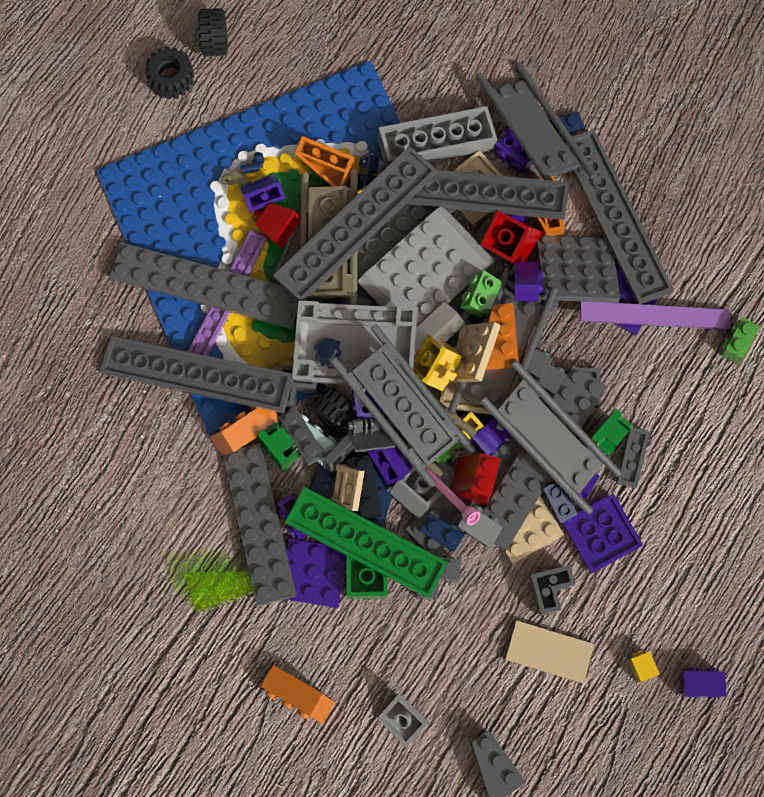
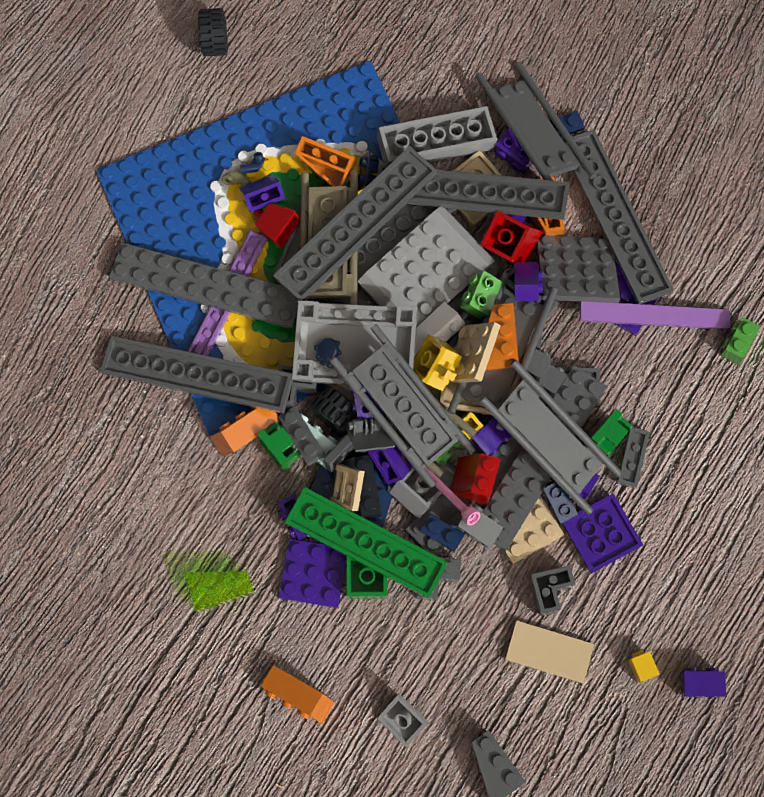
(169, 59): black tyre -> none
(259, 525): dark grey plate -> none

